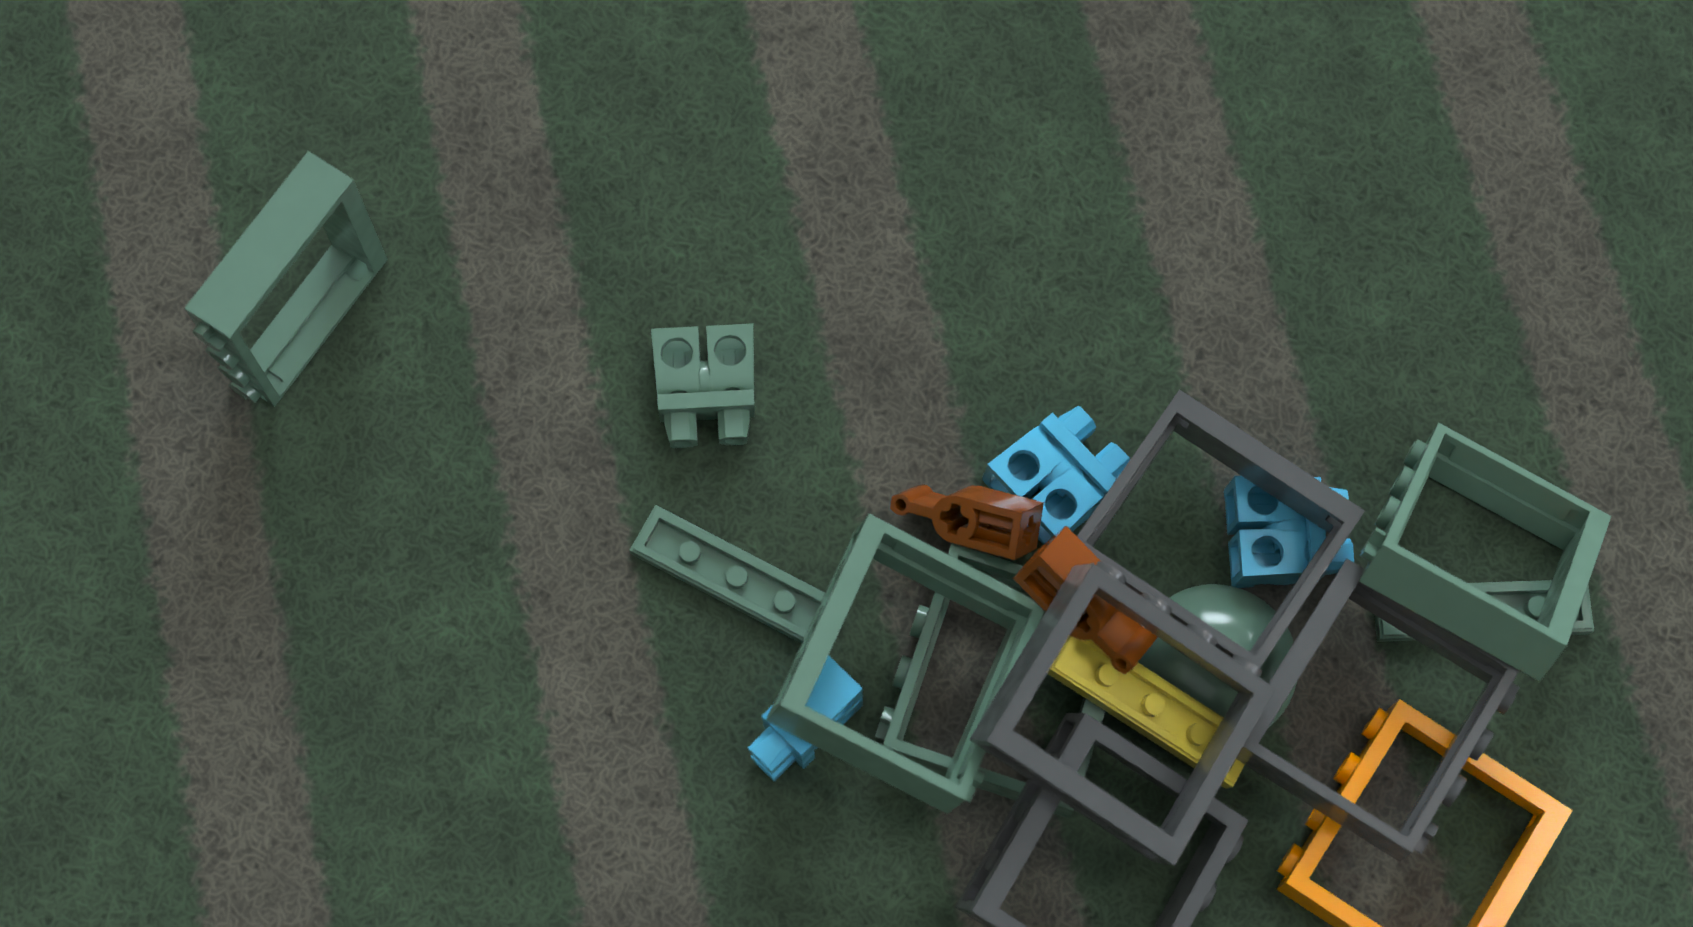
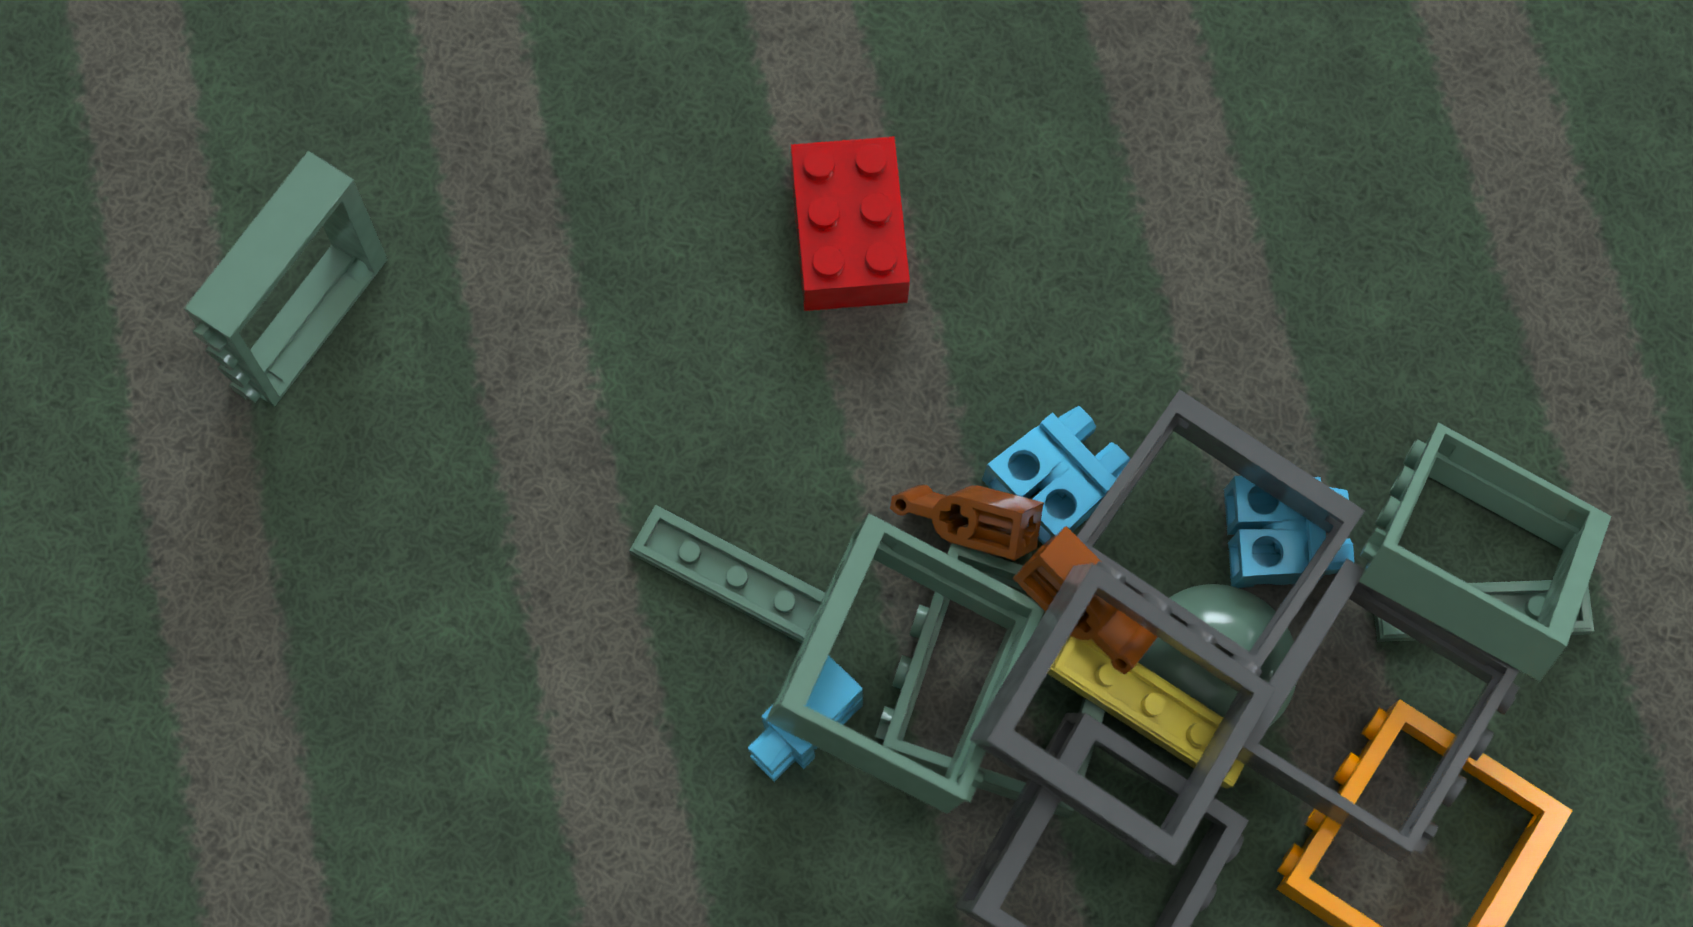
(707, 388): sand green hips -> none
(849, 223): none -> red brick

